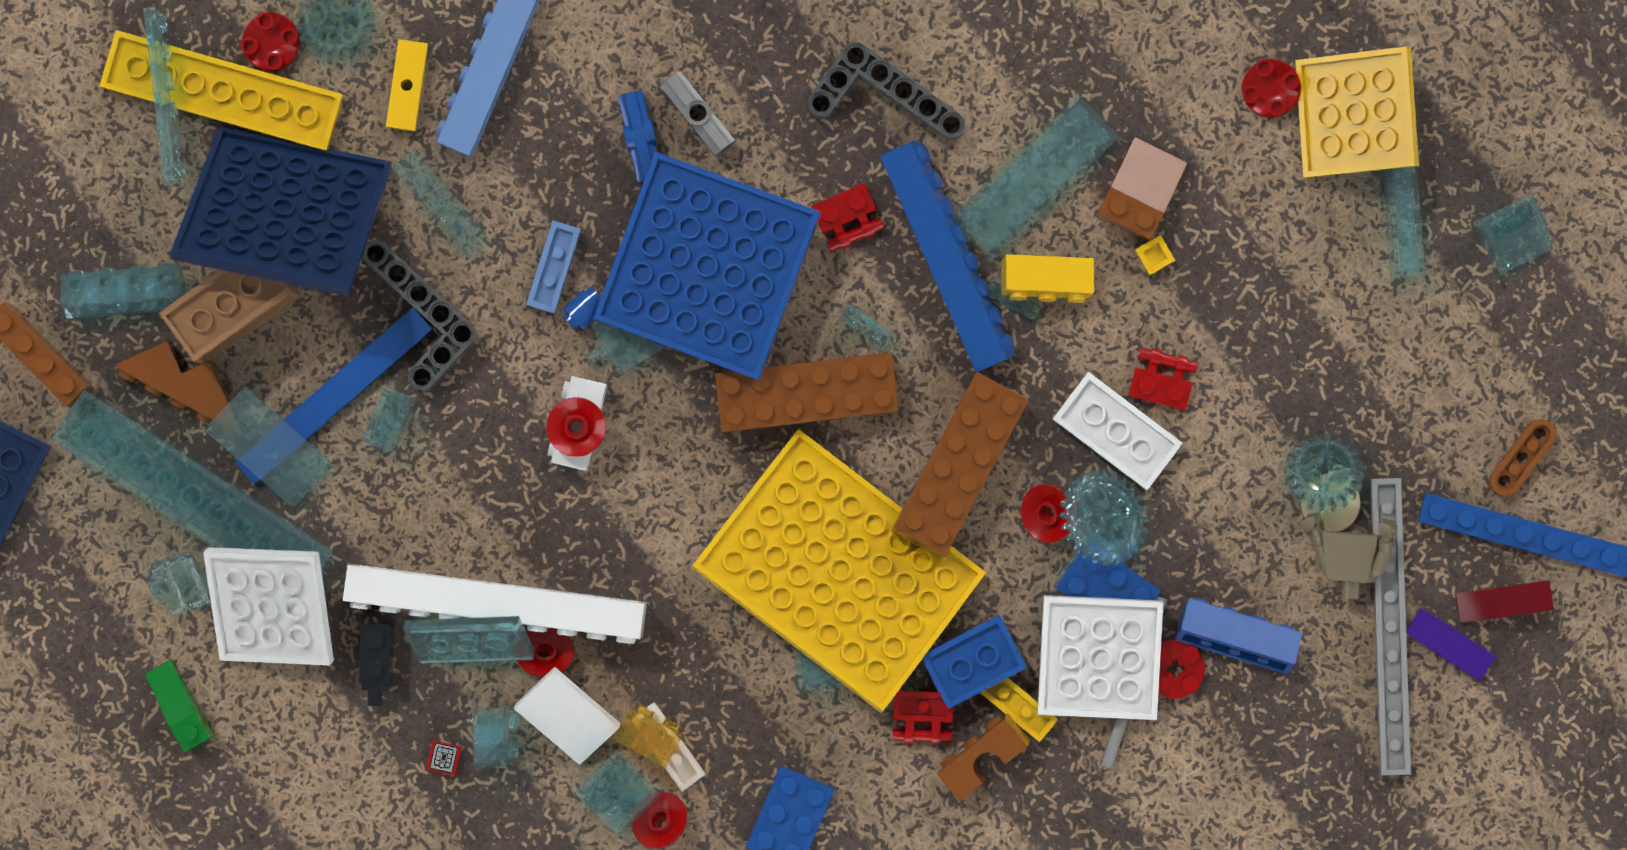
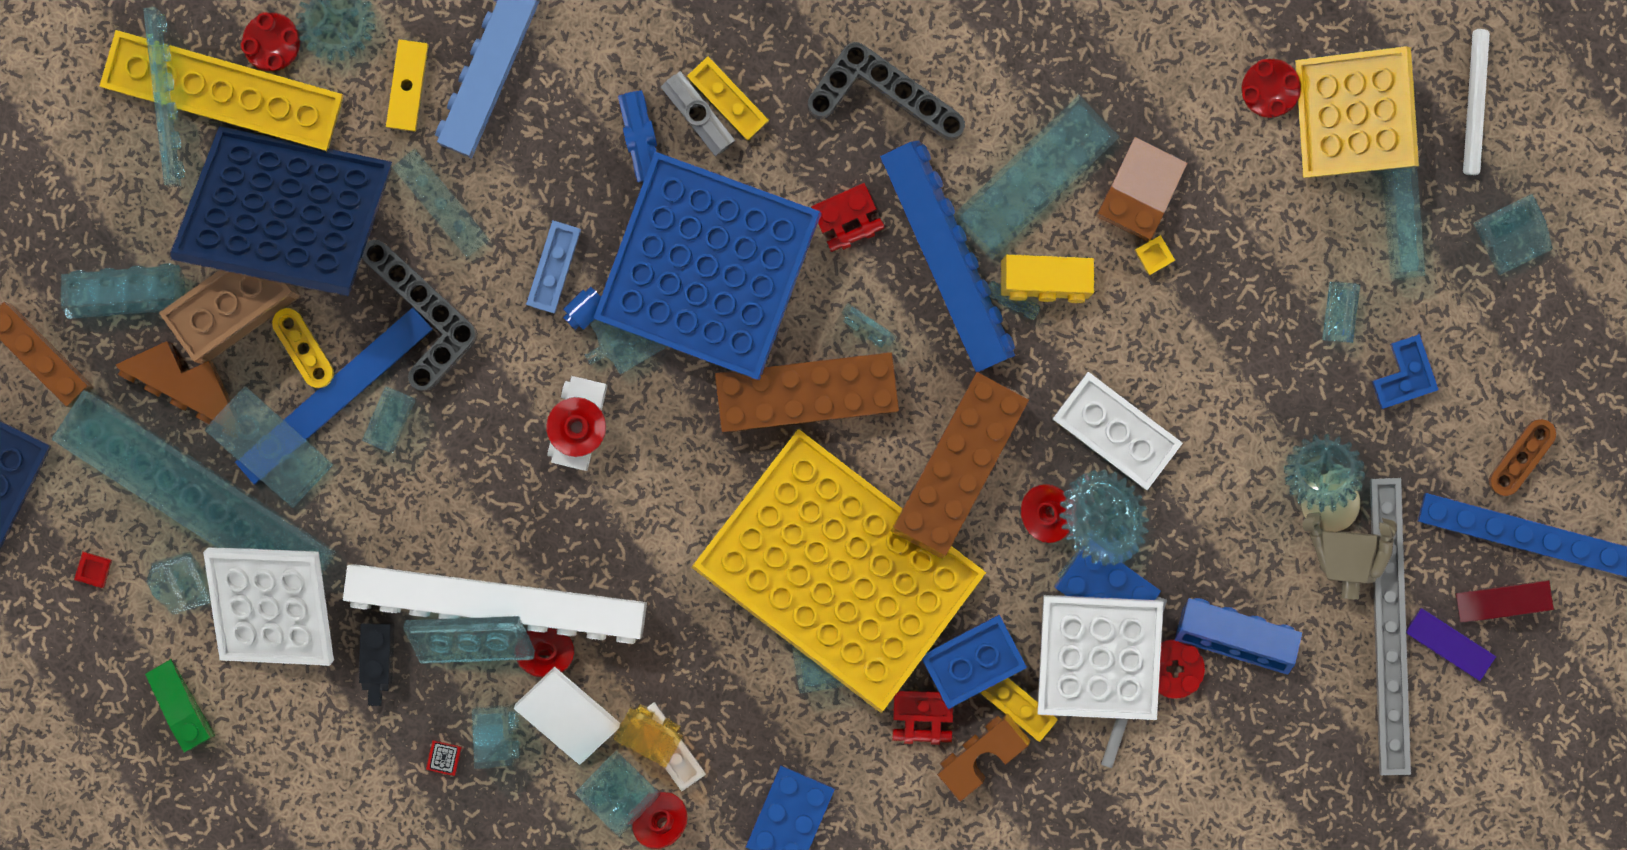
(93, 569): none -> red tile
(293, 338): none -> yellow plate
(727, 98): none -> yellow plate
(1161, 388): red plate -> none
(1341, 312): none -> clear light blue plate
(1414, 374): none -> blue plate
(1476, 102): none -> white axle

